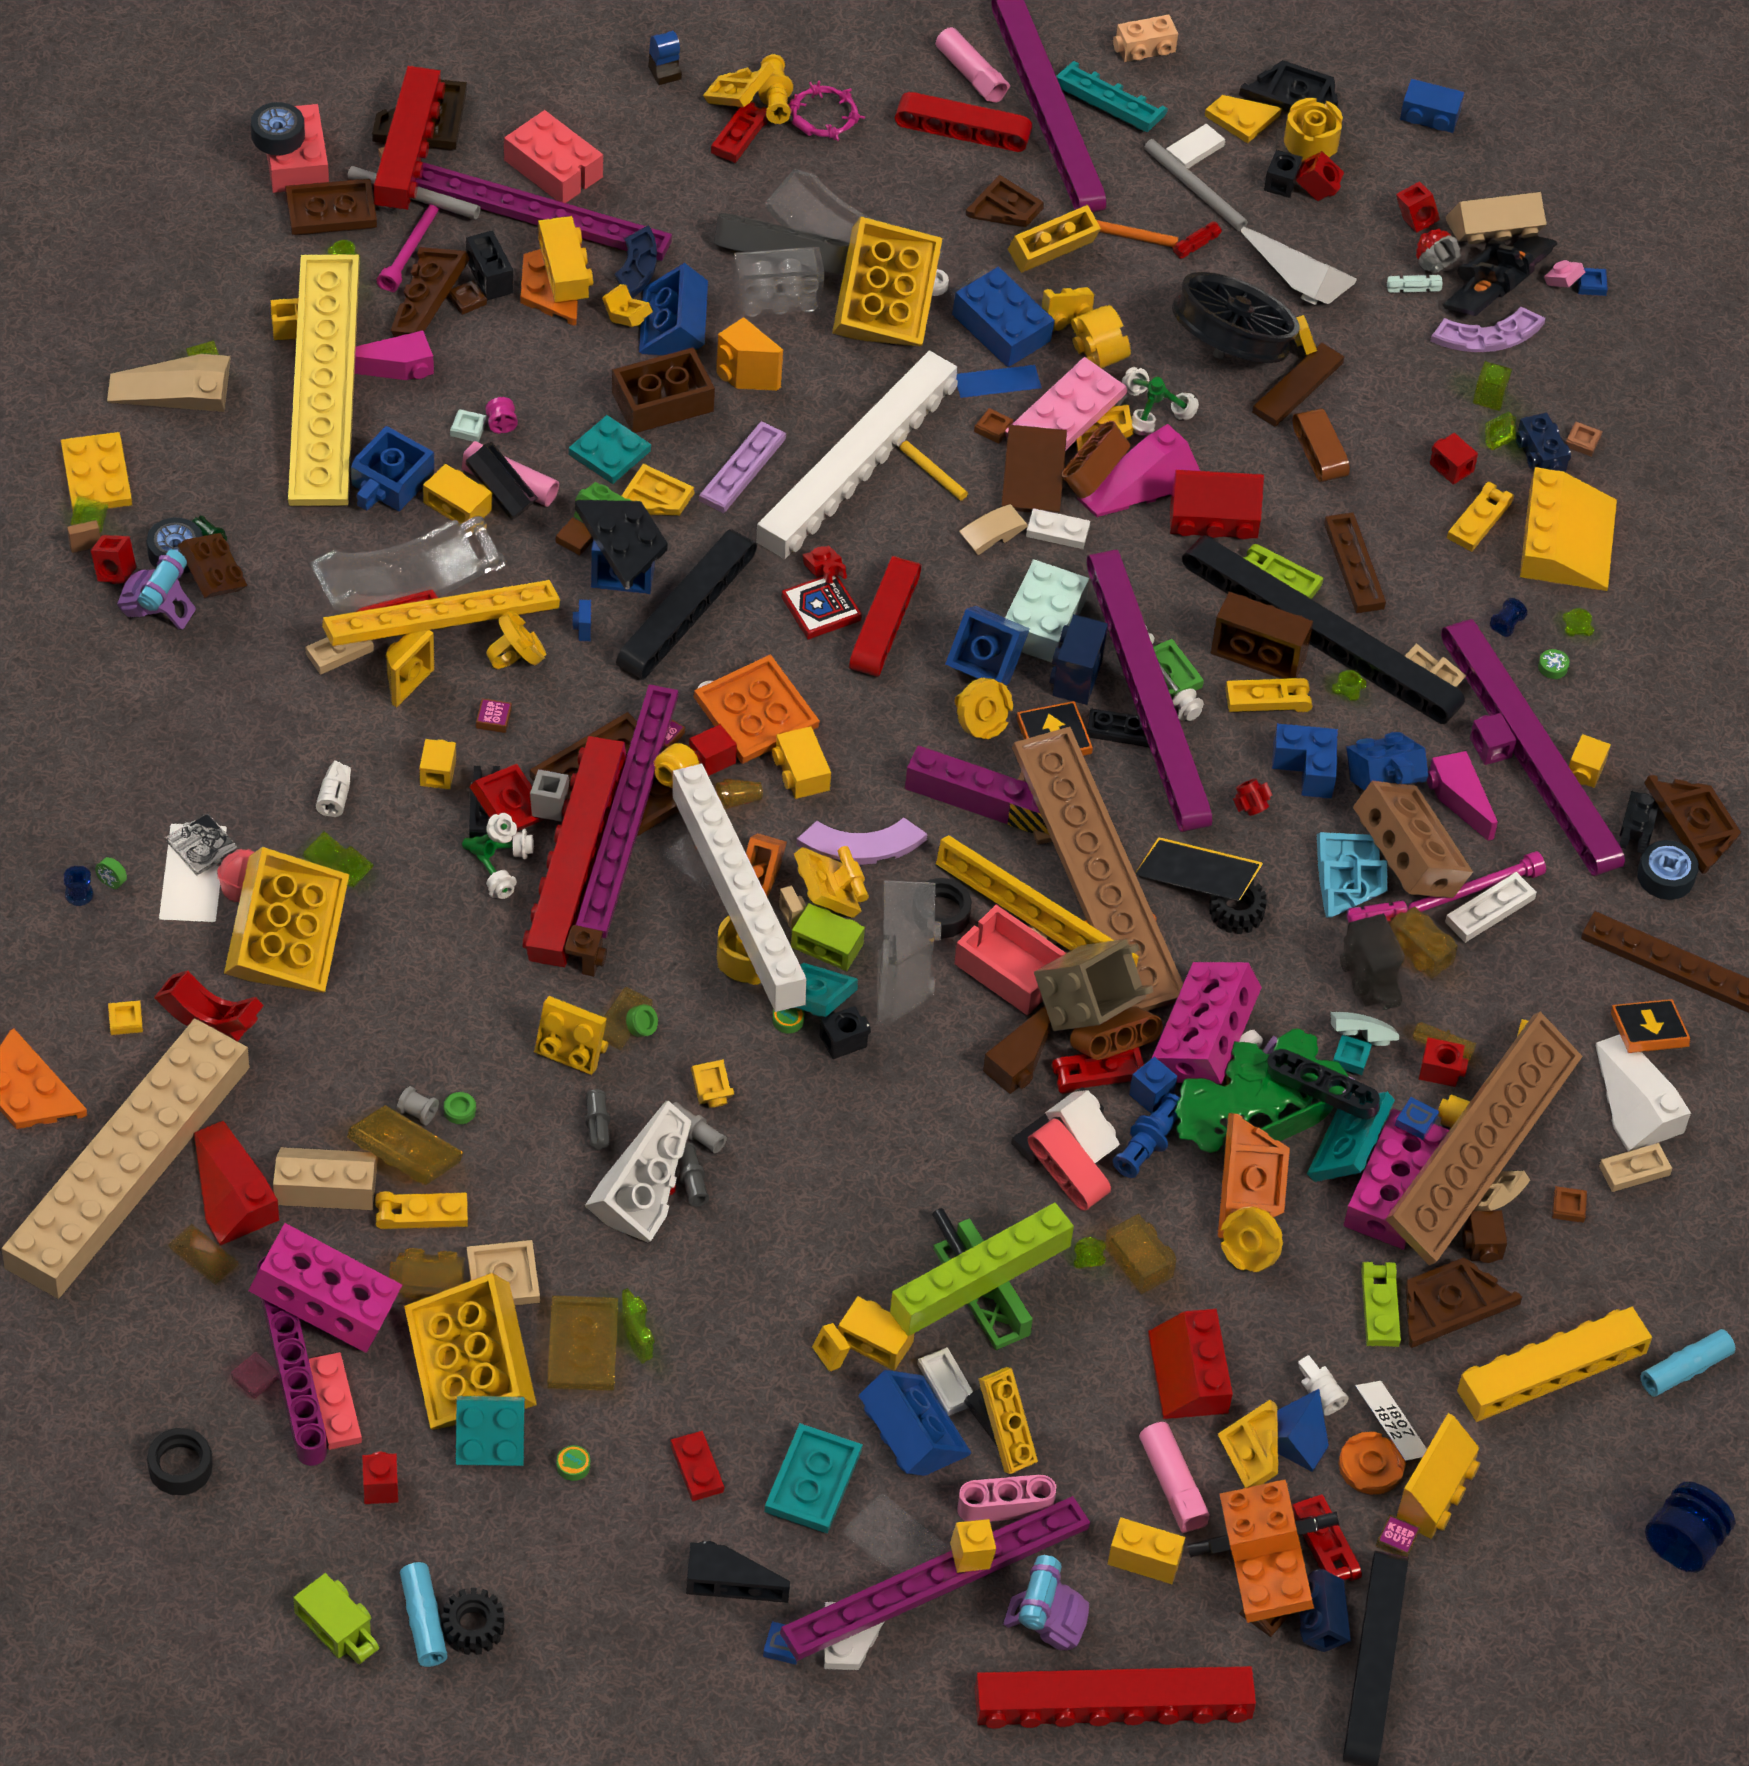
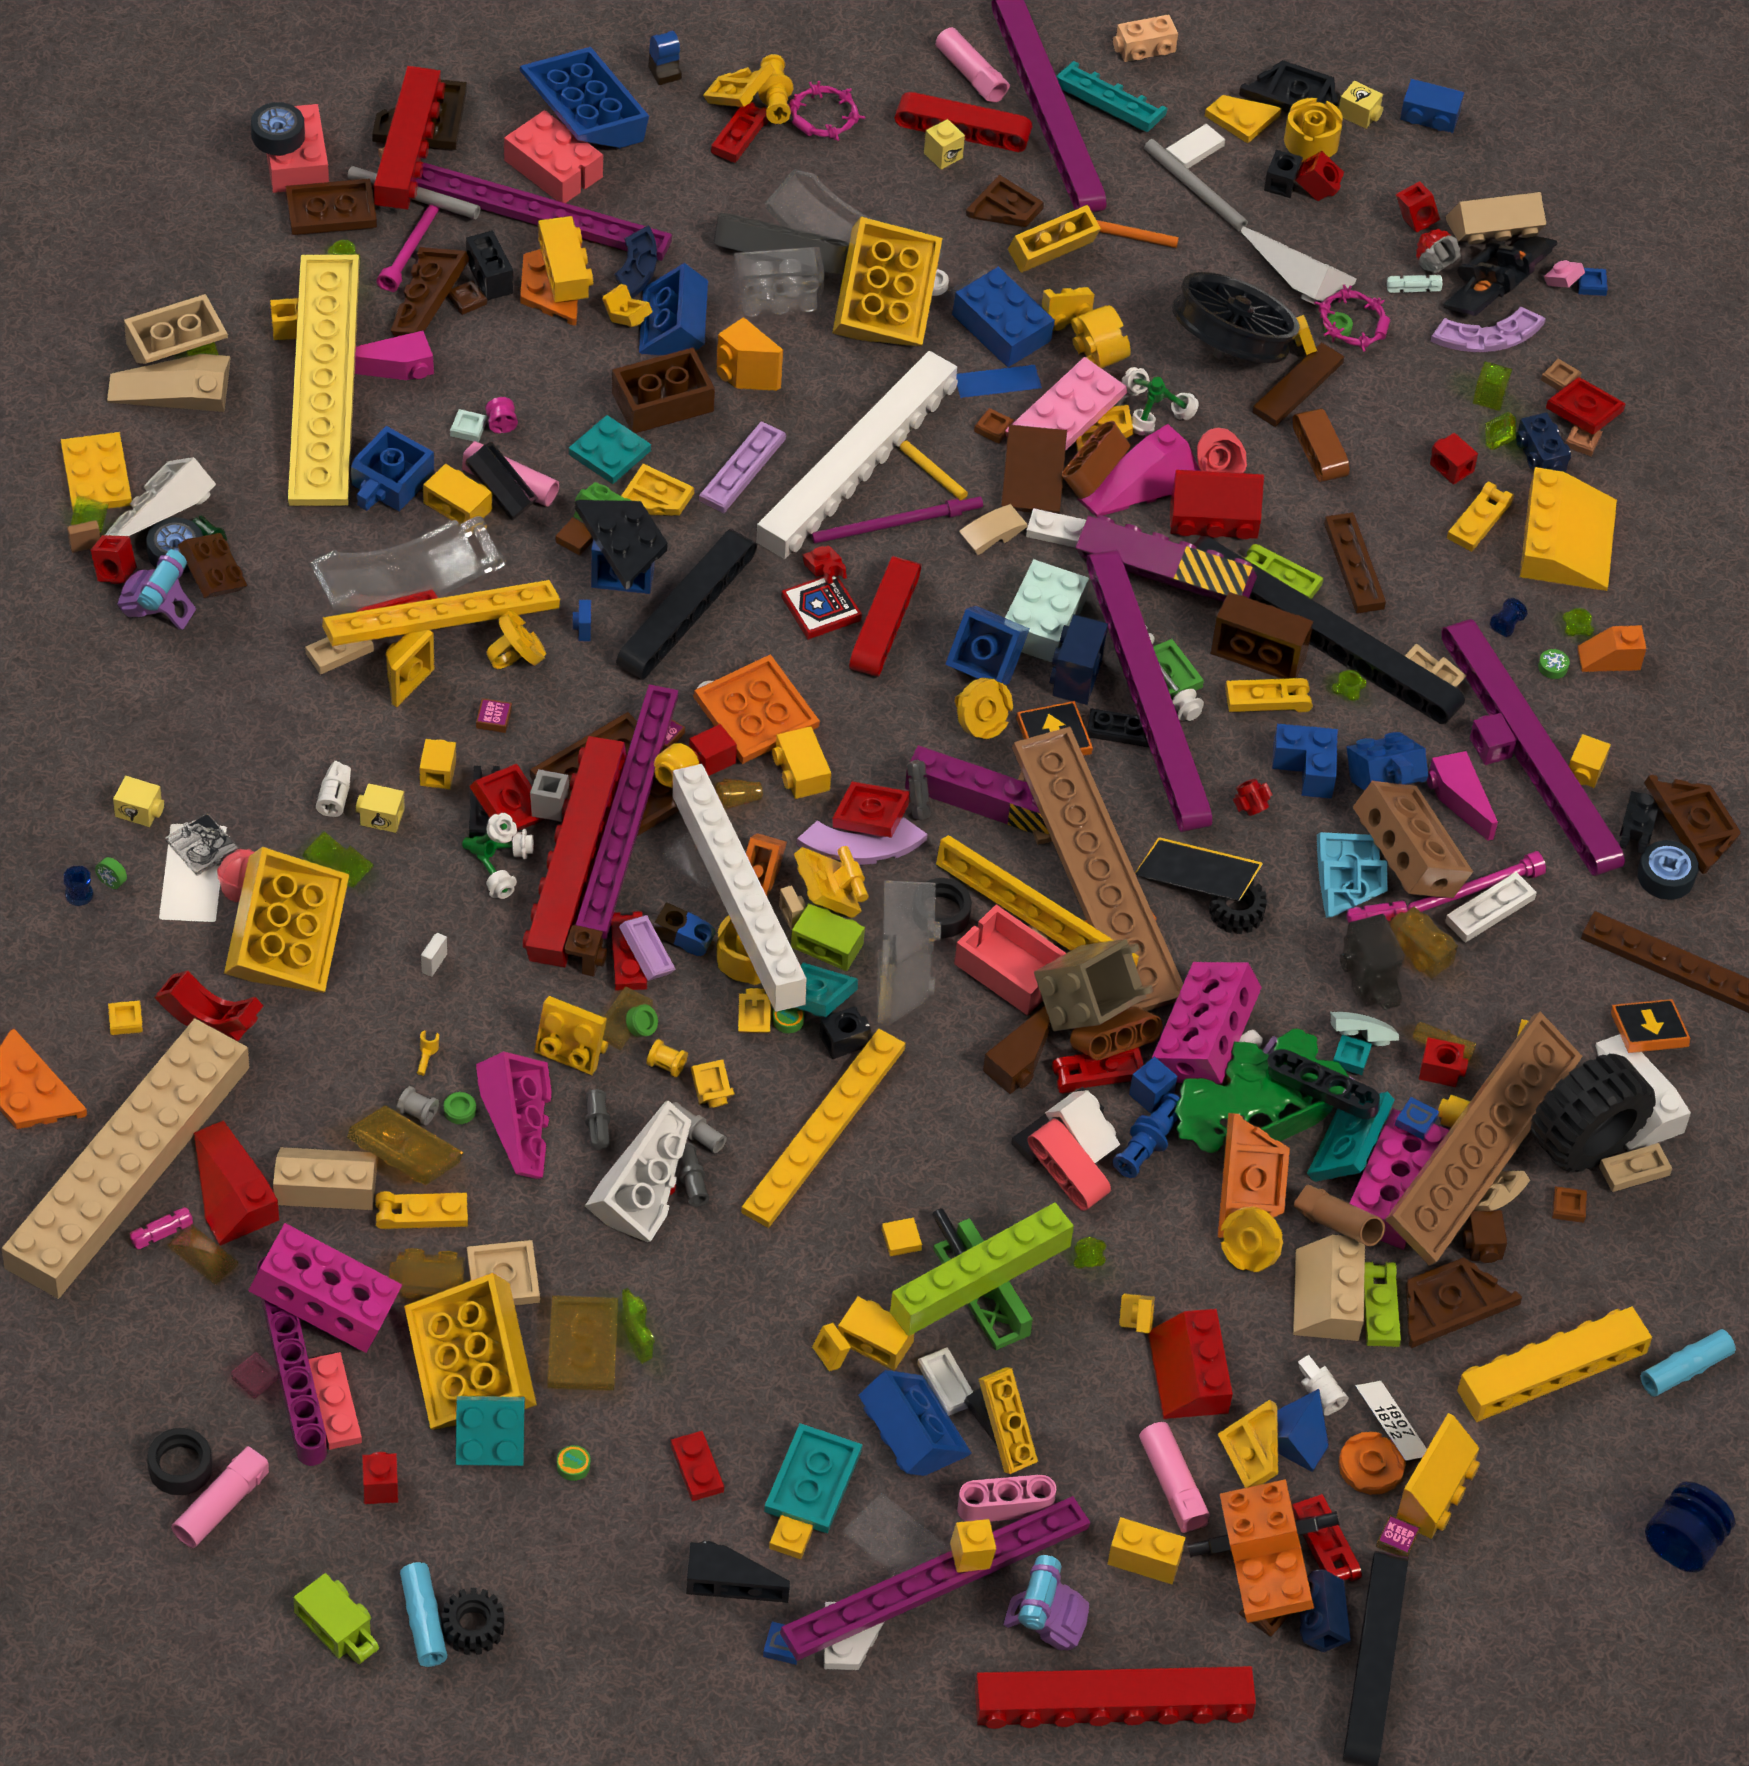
(138, 801): none -> light yellow brick
(161, 1228): none -> dark pink axle
(169, 491): none -> white wedge
(173, 329): none -> tan slope
(221, 1497): none -> bright pink piece
(381, 807): none -> light yellow brick
(427, 1048): none -> yellow hand
(434, 954): none -> white tile
(515, 1098): none -> dark pink wedge
(588, 98): none -> blue slope
(626, 968): none -> red plate
(647, 947): none -> lavender tile
(667, 1058): none -> yellow bush
(684, 930): none -> leg
(754, 1011): none -> yellow bracket
(791, 1537): none -> yellow plate
(823, 1128): none -> yellow plate
(871, 809): none -> red plate
(901, 1237): none -> yellow tile
(918, 789): none -> flat silver axle
(944, 144): none -> light yellow brick
(951, 508): none -> magenta bar
(1137, 1312): none -> yellow bracket
(1140, 1253): clear yellow brick -> none
(1167, 561): none -> magenta brick
(1197, 240): red axle -> none
(1221, 452): none -> coral piece
(1329, 1288): none -> tan slope
(1340, 1216): none -> medium nougat piece
(1342, 321): none -> bright green tile
(1361, 104): none -> light yellow brick
(1374, 304): none -> dark pink piece
(1560, 375): none -> medium nougat tile
(1585, 405): none -> red plate
(1593, 1112): none -> black tyre
(1613, 650): none -> orange slope

